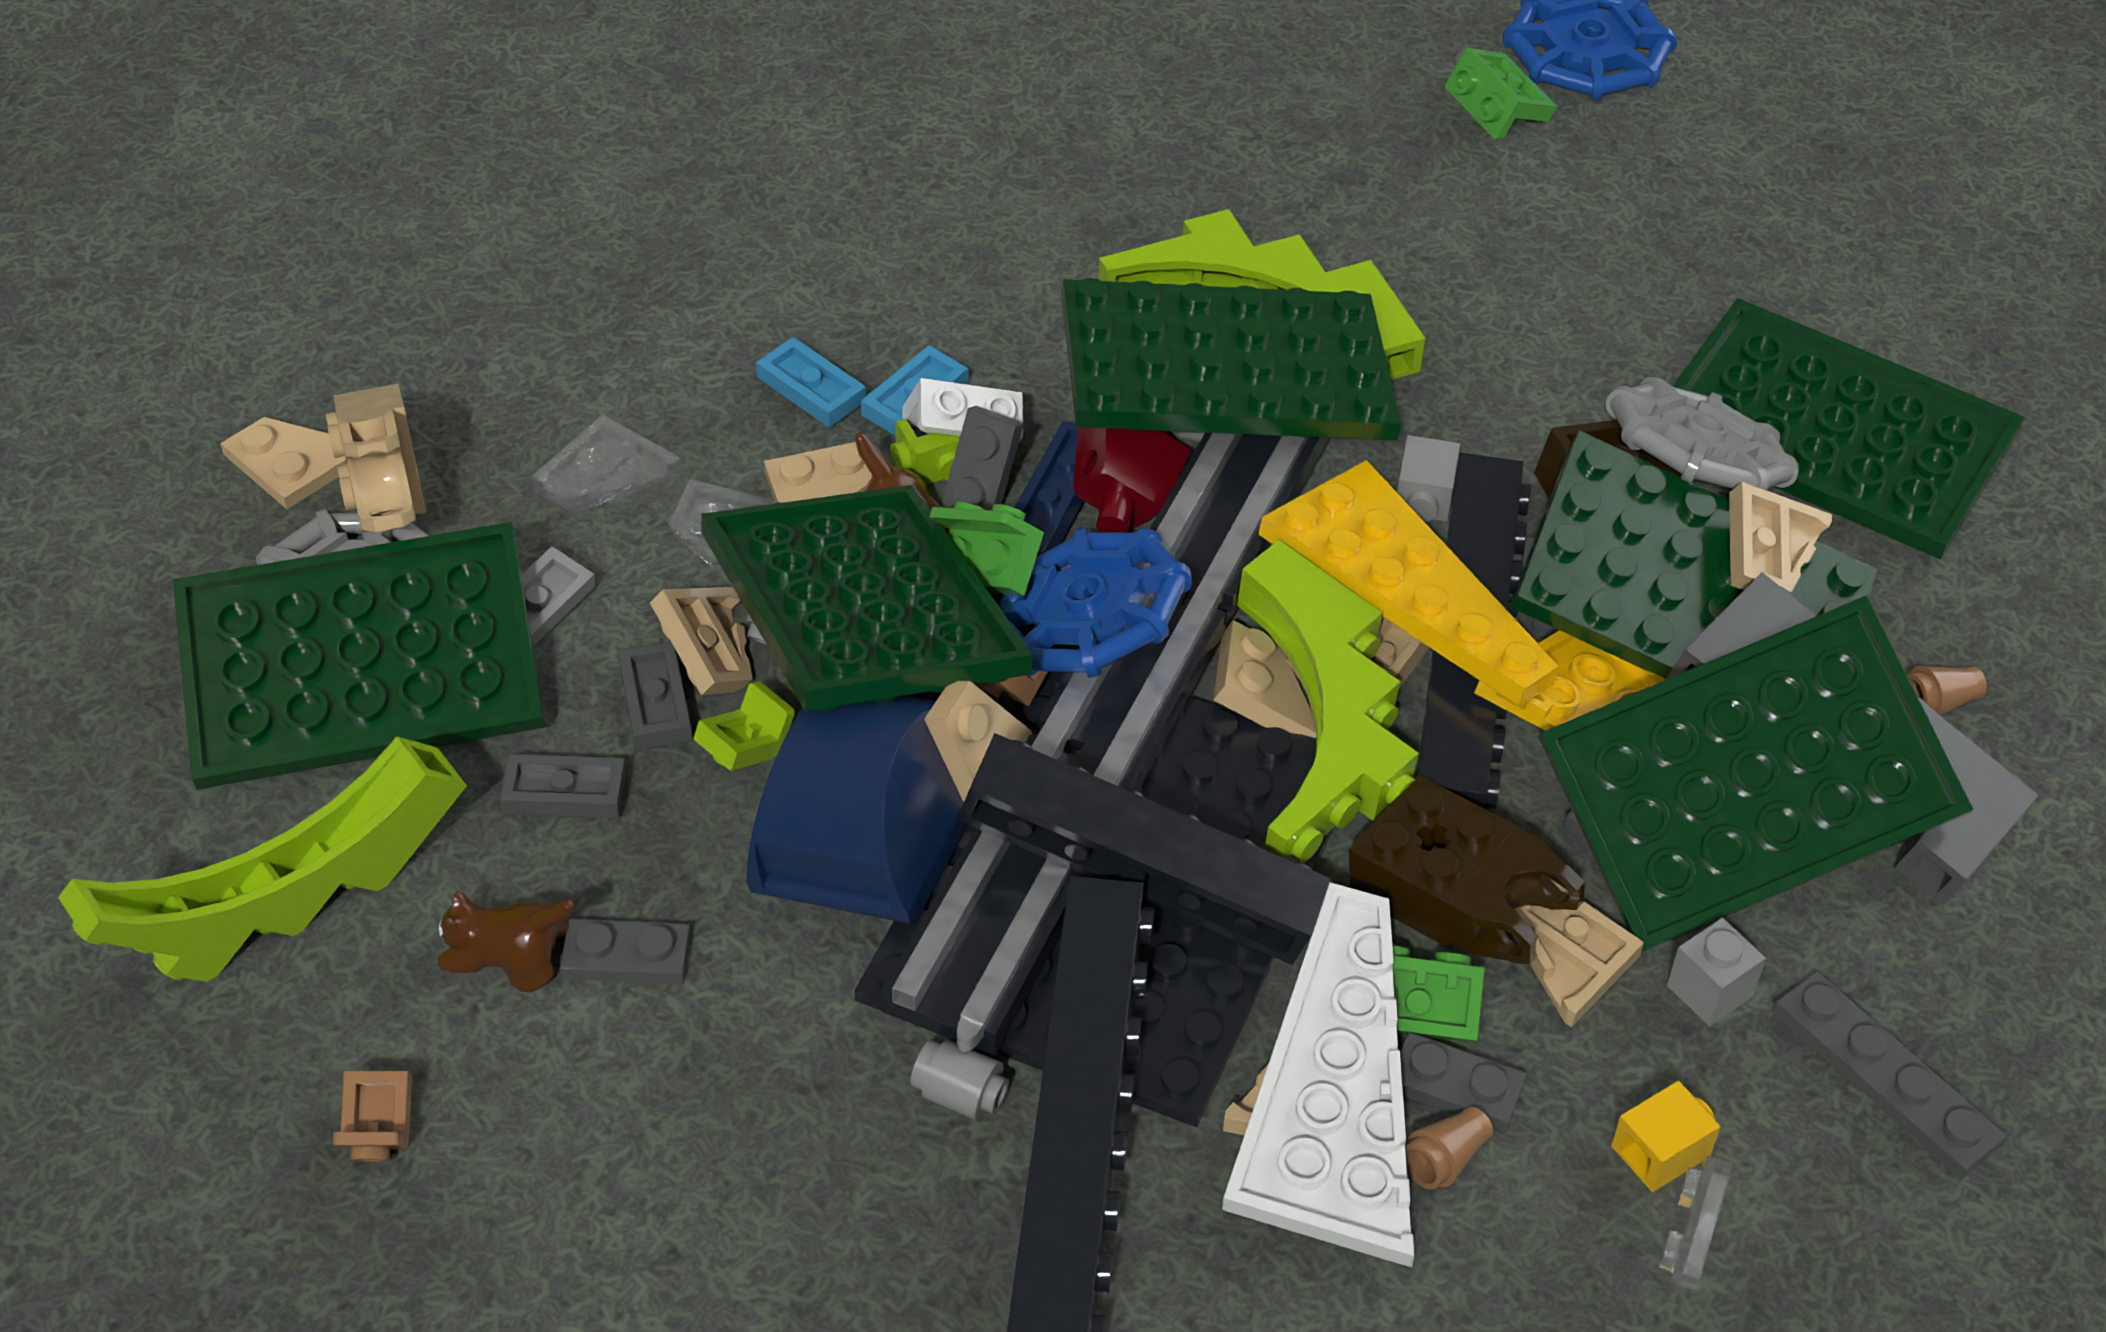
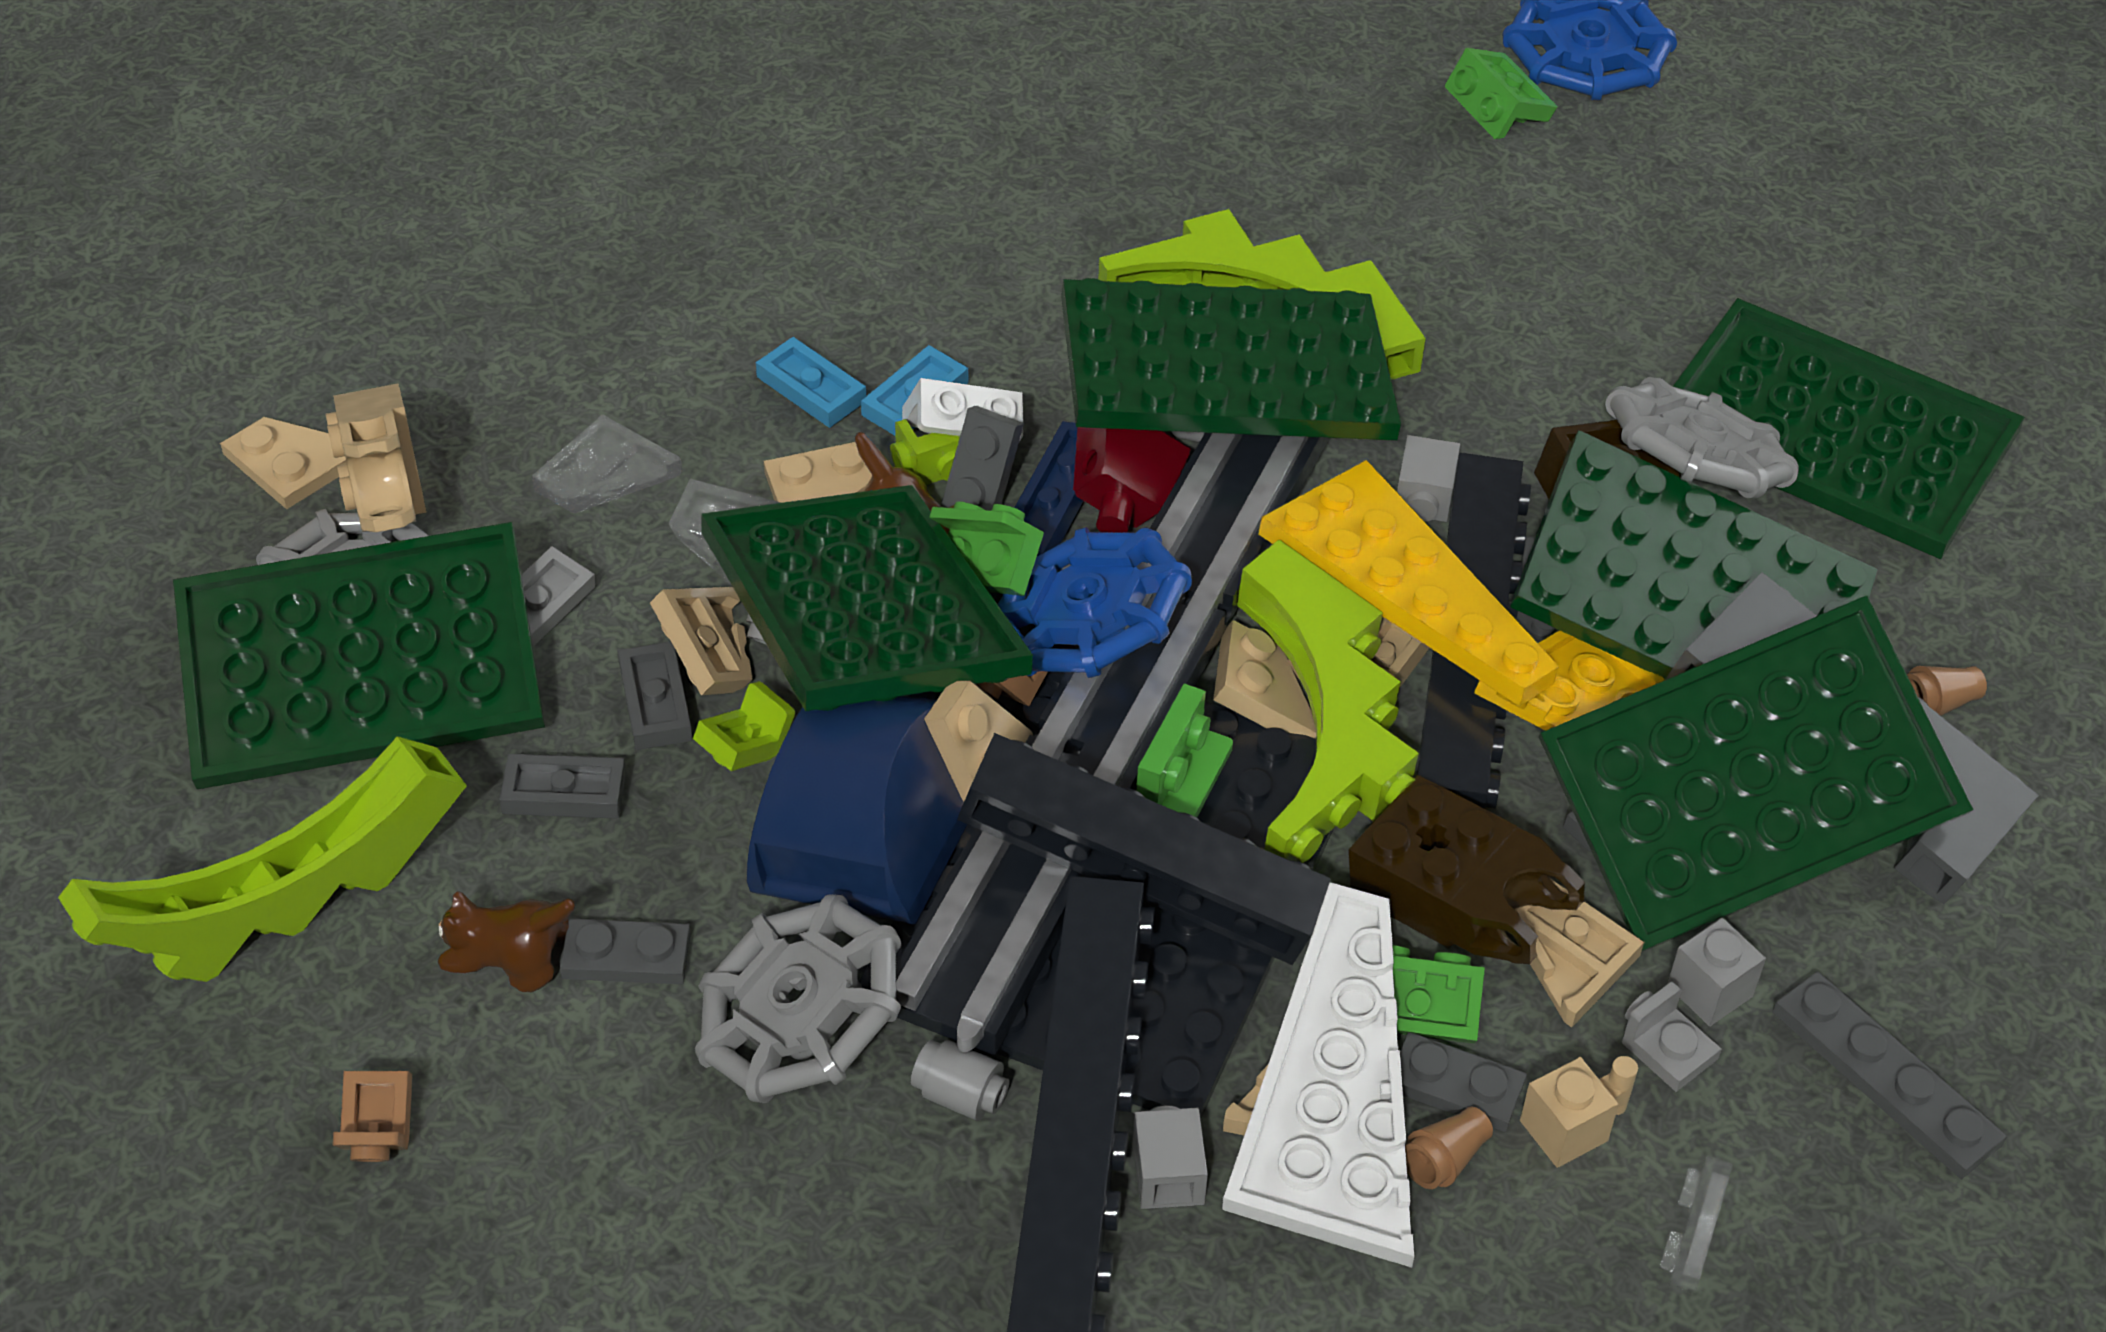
(767, 968): none -> light grey plate
(1169, 1157): none -> light grey brick
(1183, 756): none -> bright green bracket
(1575, 1109): none -> tan brick
(1666, 1135): yellow brick -> none
(1667, 1038): none -> light grey bracket
(1771, 536): tan wing -> none

